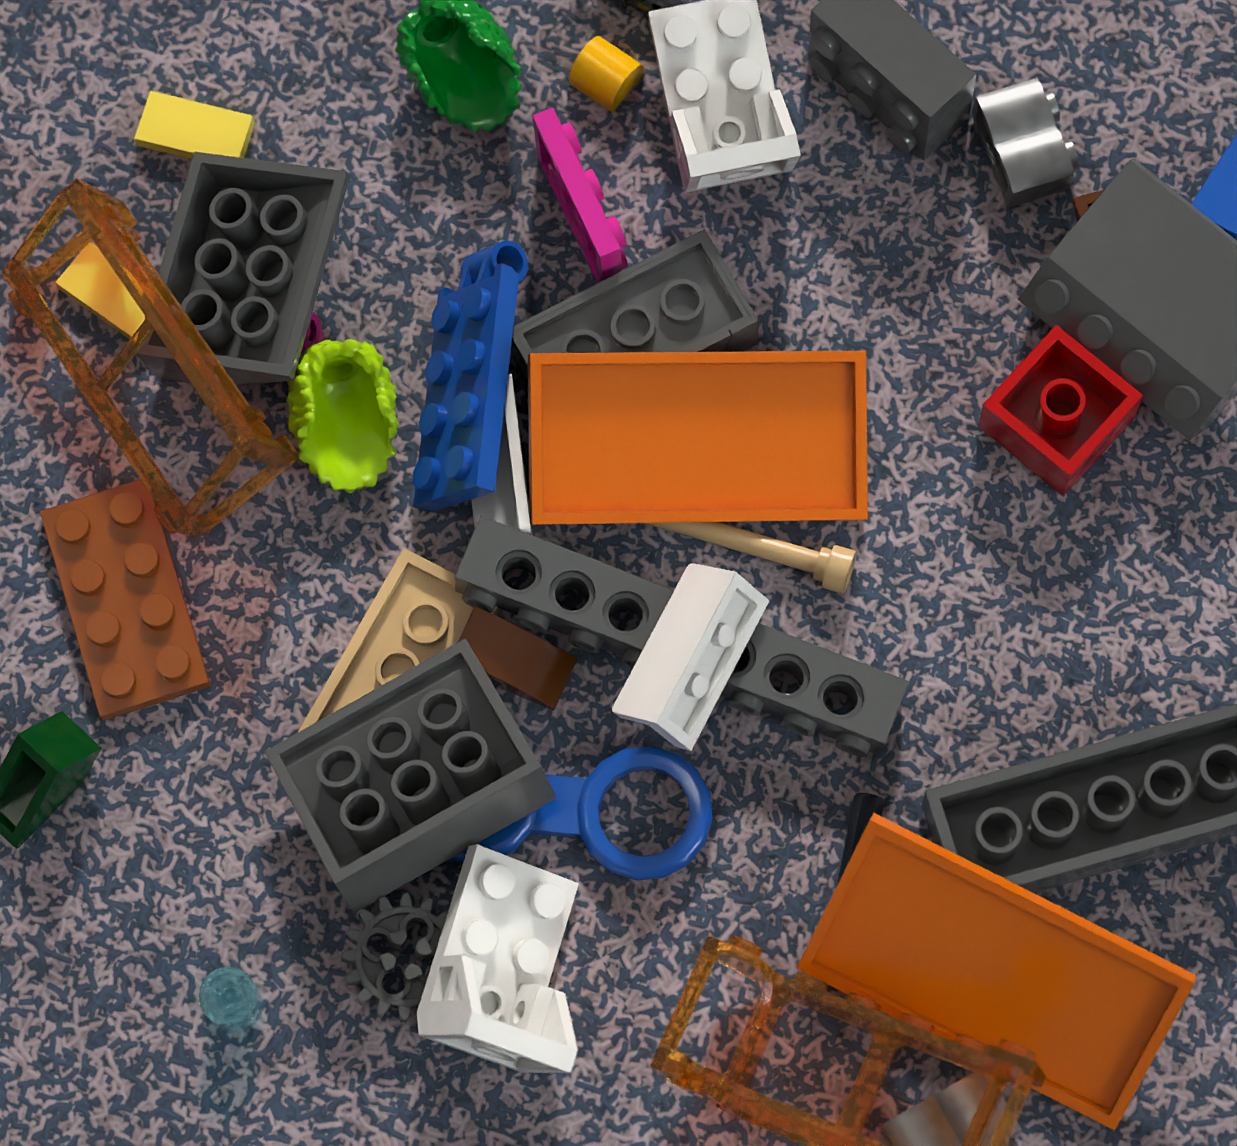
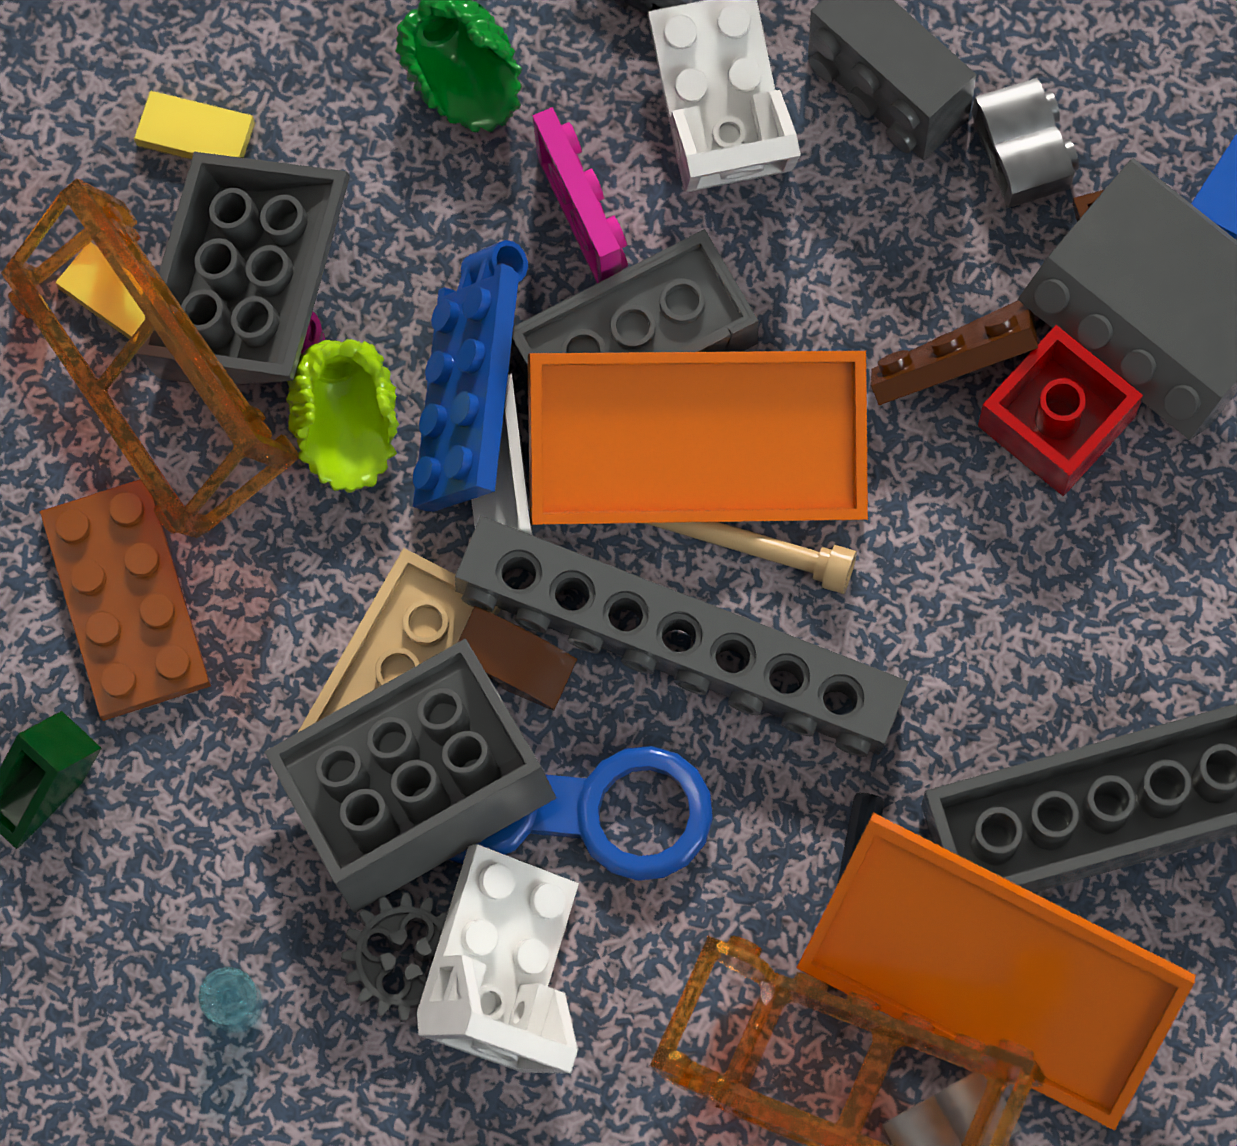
(605, 73): yellow brick -> none
(691, 653): white panel -> none
(956, 353): none -> reddish brown wing

